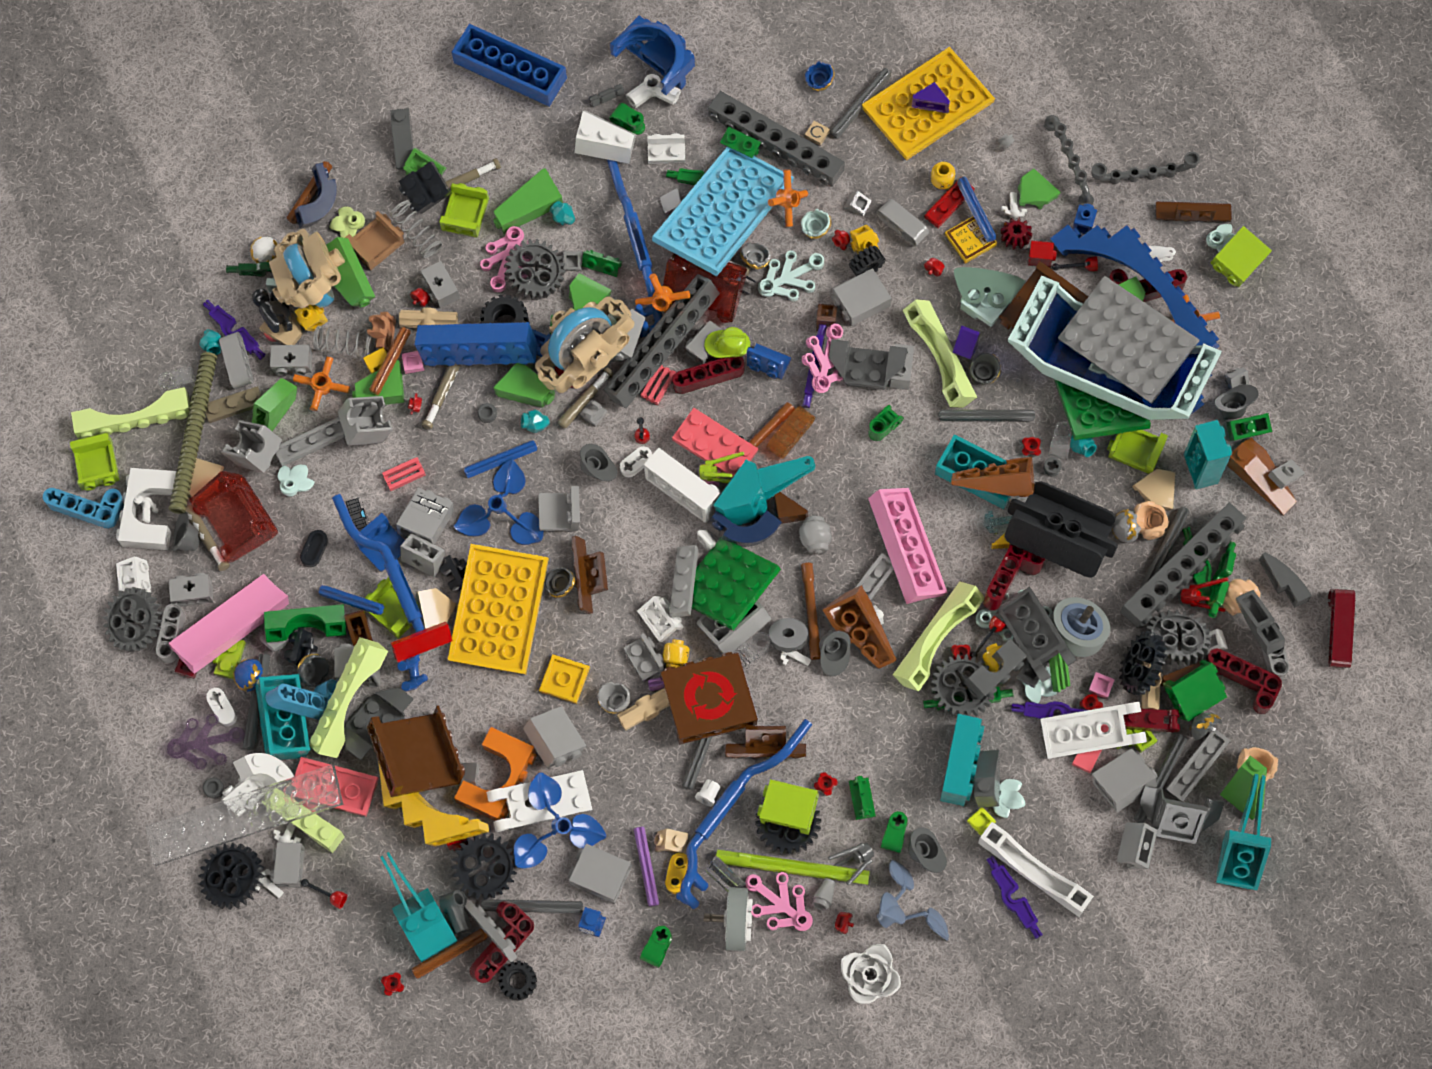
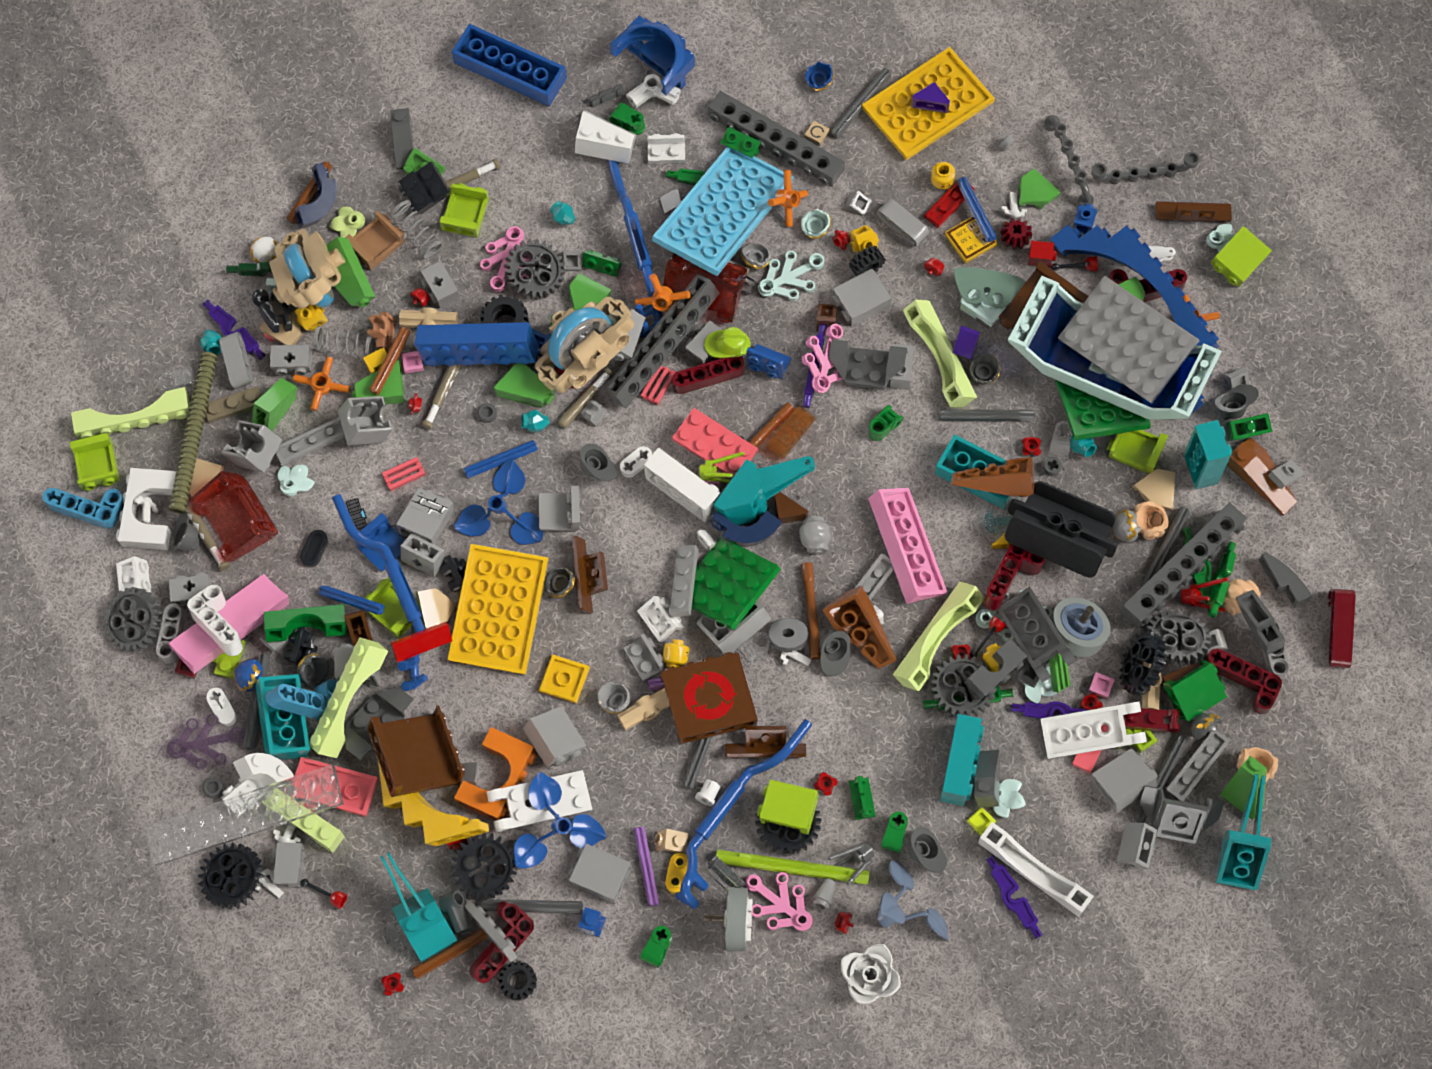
(204, 611): none -> white beam
(528, 202): bright green slope -> none
(641, 432): red hinge -> none

